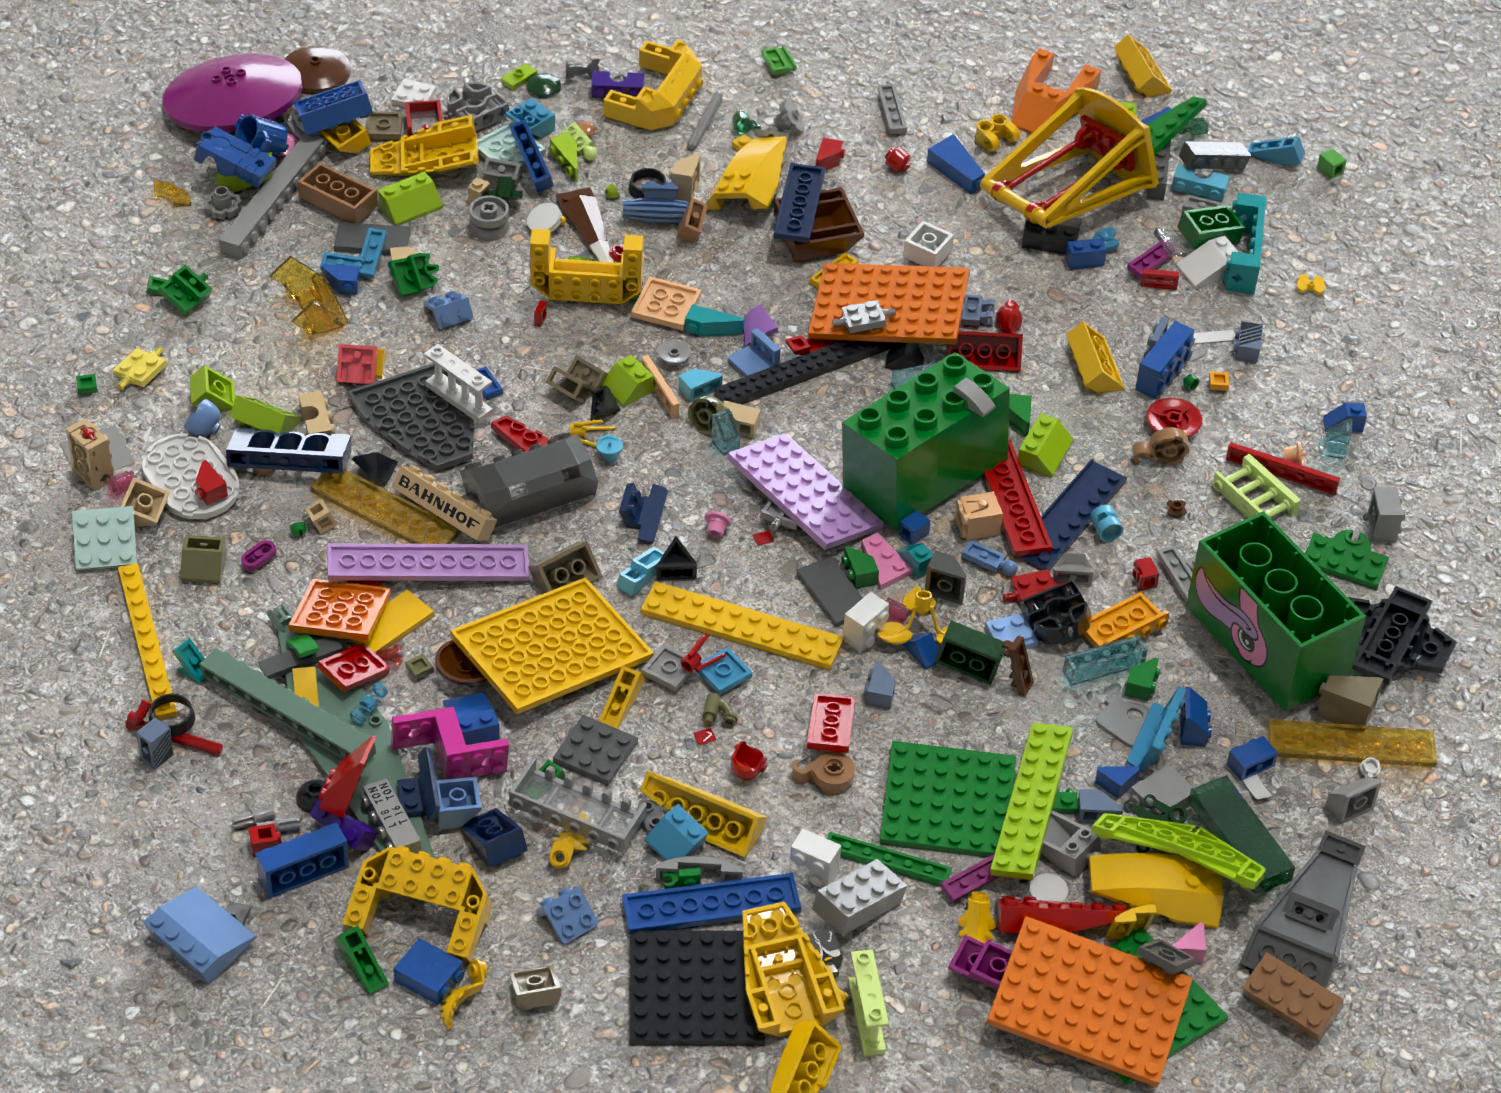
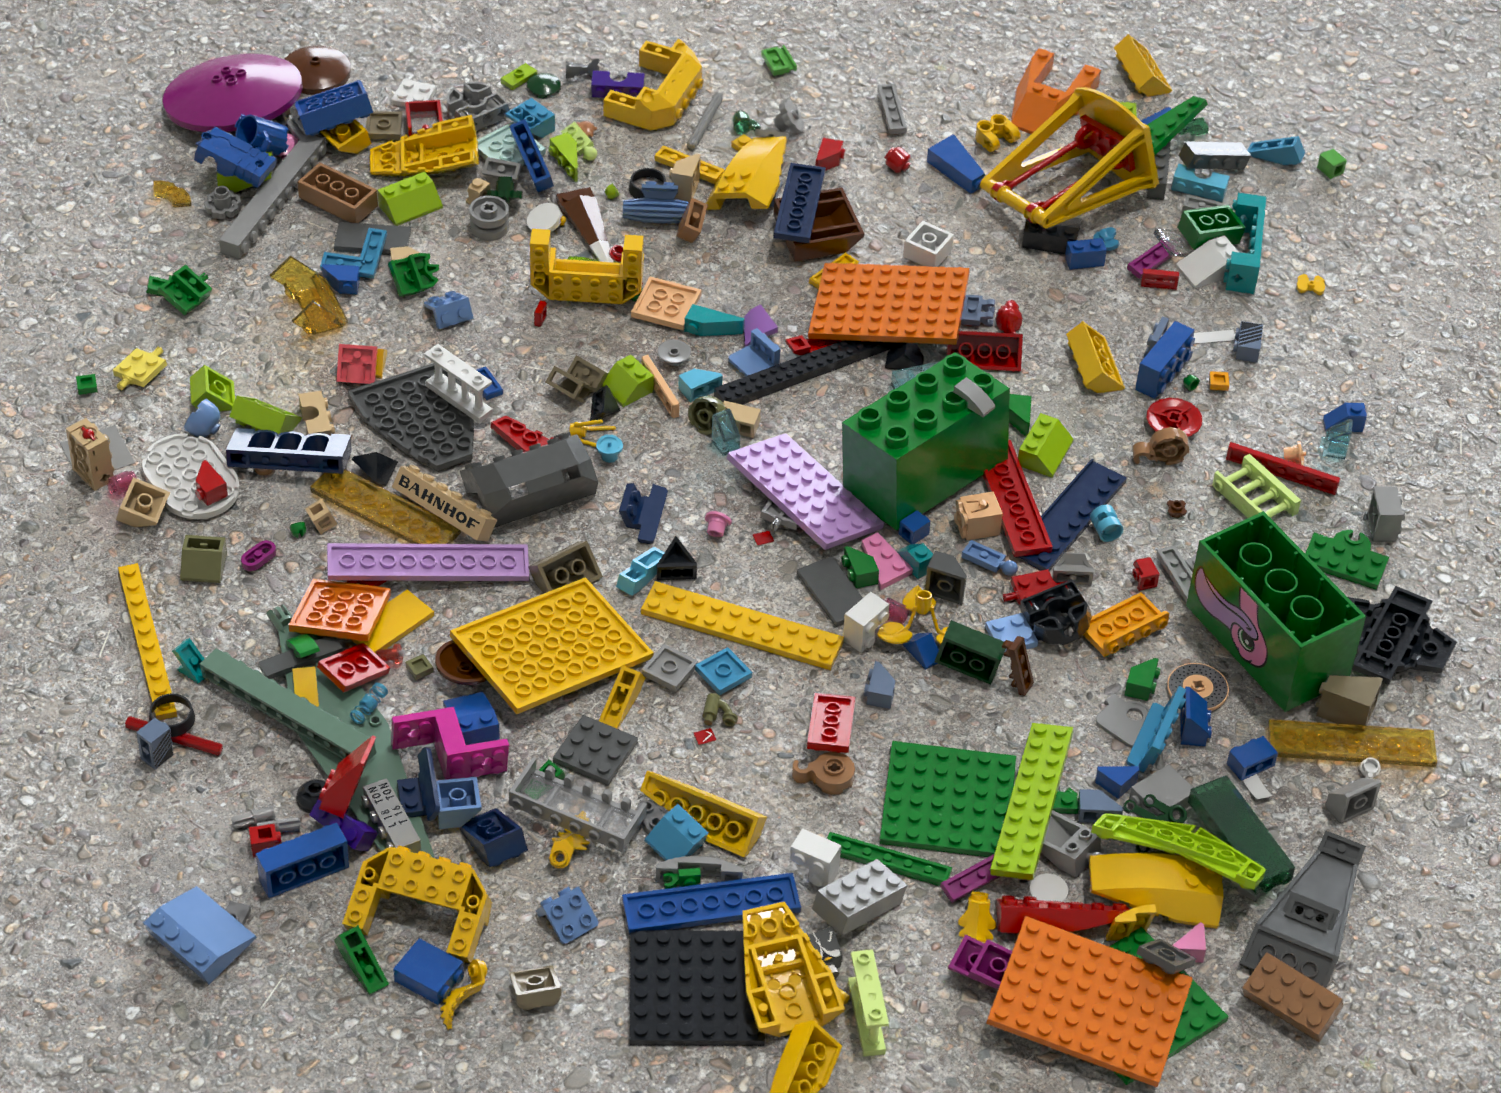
(104, 538): light aqua plate -> none
(137, 717): red arm -> none
(669, 156): none -> yellow plate
(692, 660): red plant -> none
(747, 761): red cap -> none
(863, 316): light grey plate -> none
(1104, 660): clear light blue brick -> none
(1211, 683): none -> piece

